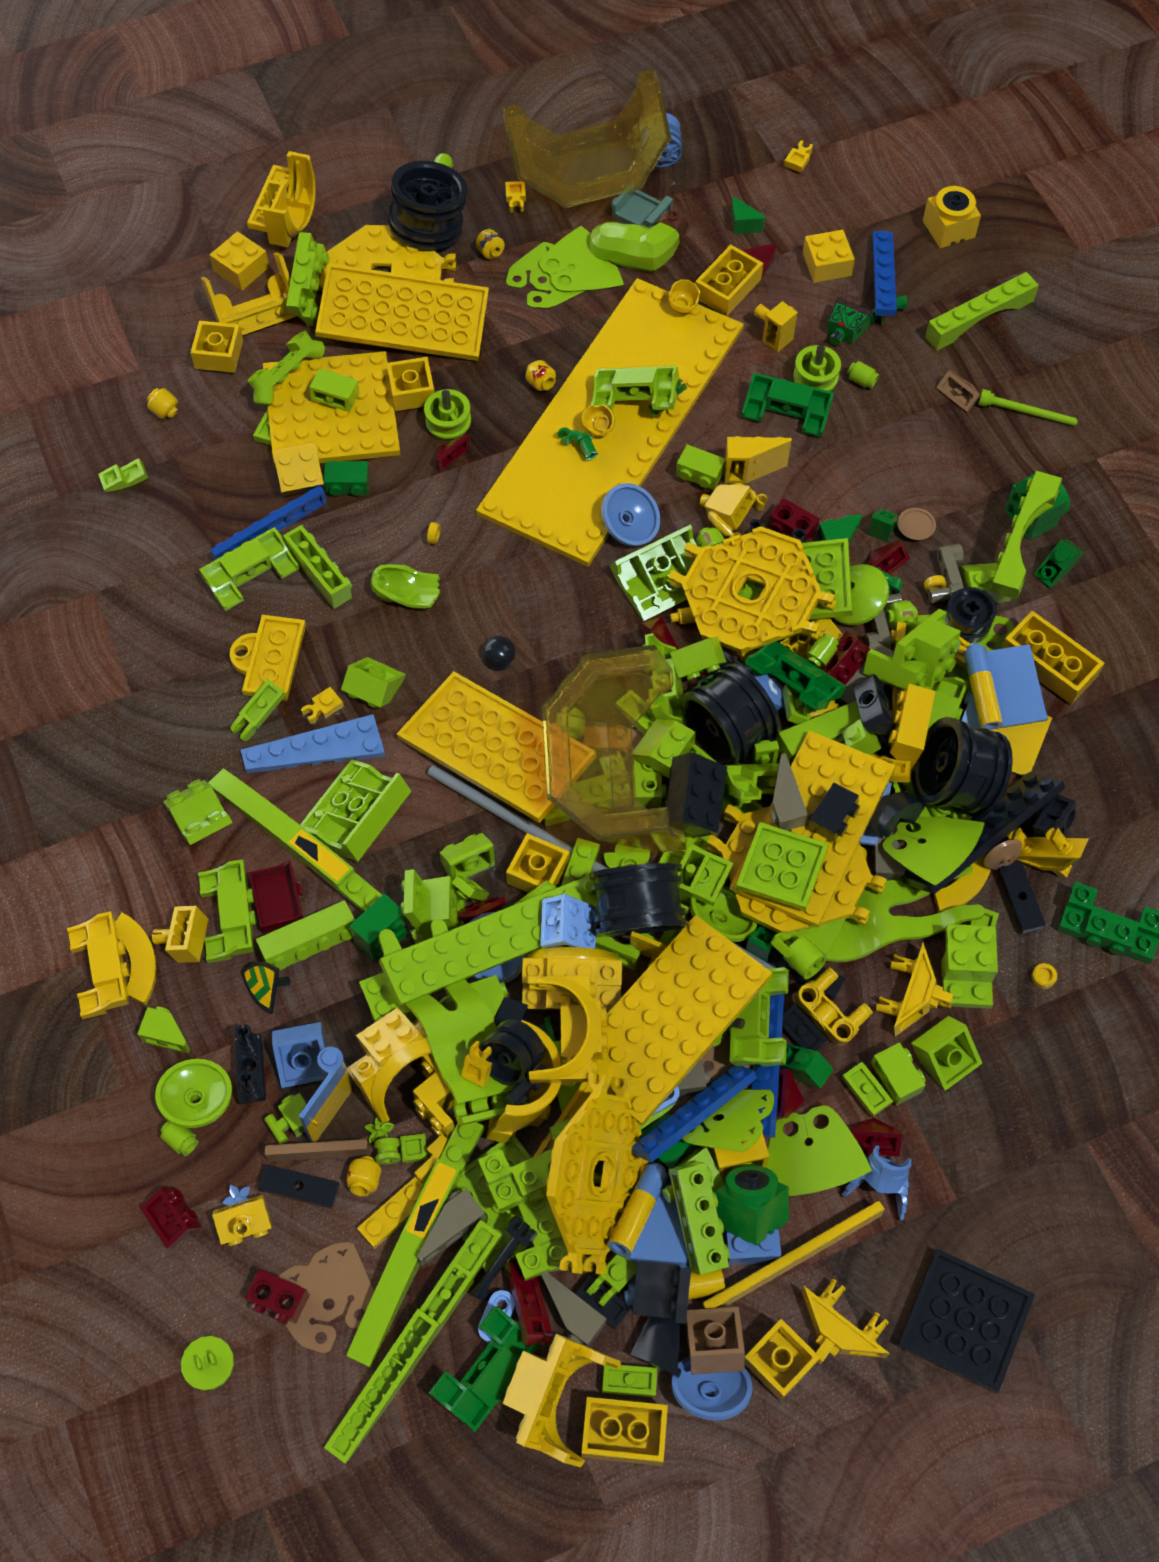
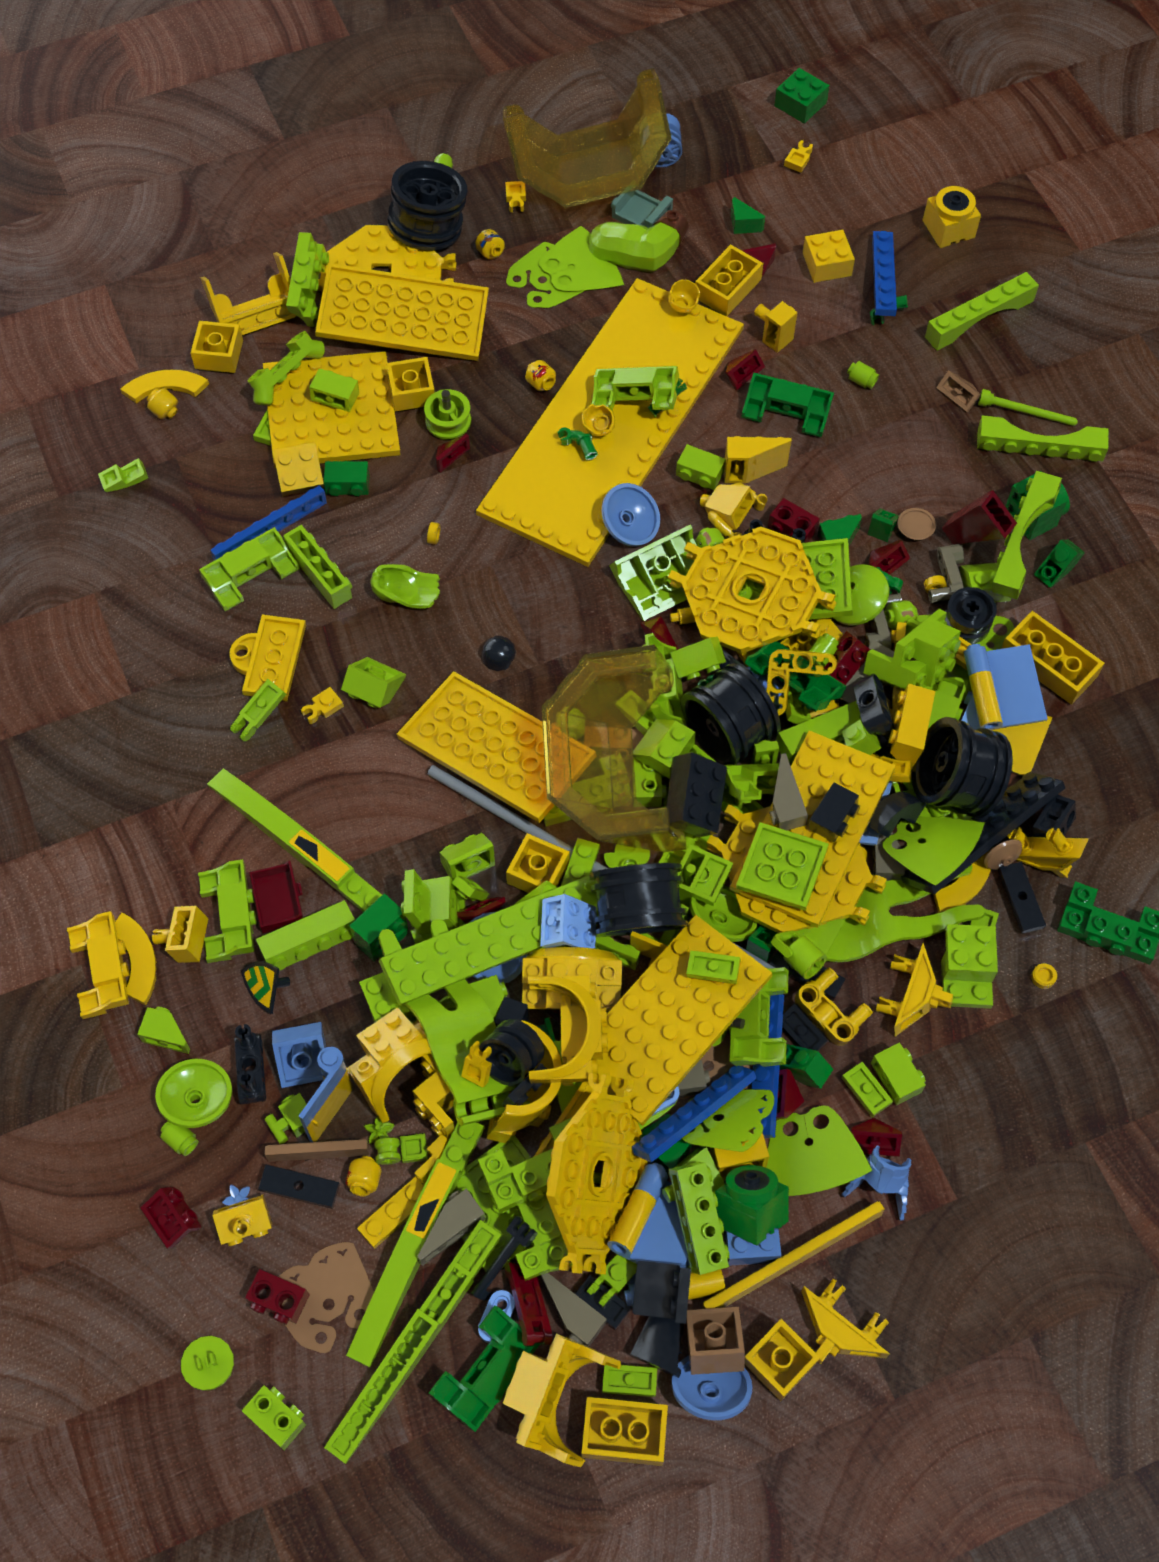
(169, 379): none -> yellow tile
(197, 811): lime bracket -> none
(239, 261): yellow brick -> none
(274, 1417): none -> lime brick
(283, 213): yellow piece -> none
(334, 743): medium blue wing -> none
(355, 809): lime piece -> none
(713, 967): none -> lime plate
(742, 368): none -> dark red slope
(784, 671): none -> yellow beam
(801, 95): none -> green brick
(817, 367): lime wheel -> none
(847, 322): green torso -> none
(947, 1052): lime slope -> none
(966, 1320): black plate -> none
(980, 521): none -> dark red slope
(1000, 435): none -> lime arch

